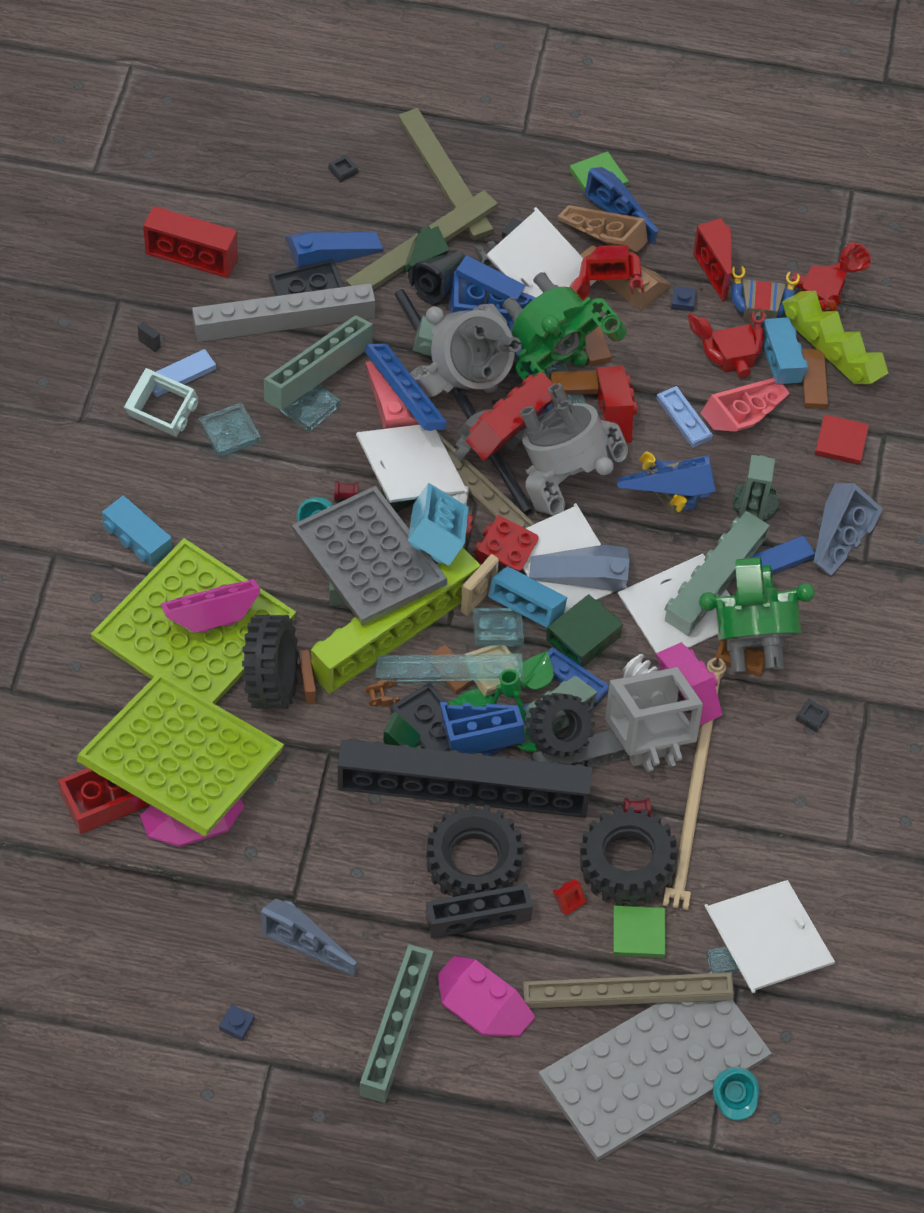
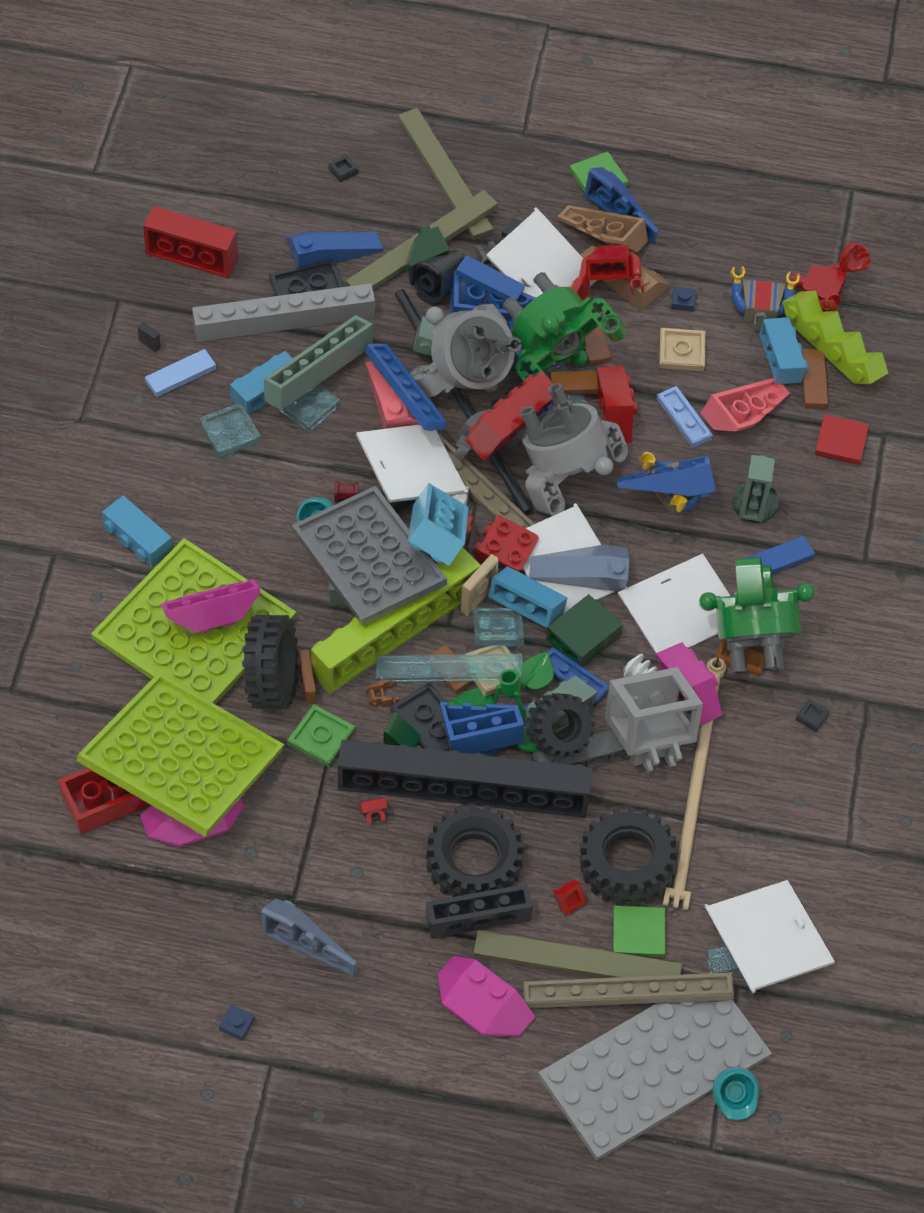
(142, 392): light aqua window -> none
(250, 387): none -> dark azure brick
(320, 735): none -> bright green tile
(372, 806): none -> red tile
(396, 1023): sand green brick -> none
(568, 957): none -> olive tile
(638, 805): dark red bush -> none
(682, 349): none -> tan tile
(713, 254): red slope -> none
(716, 572): sand green brick -> none
(732, 347): red torso -> none
(845, 520): sand blue wedge -> none

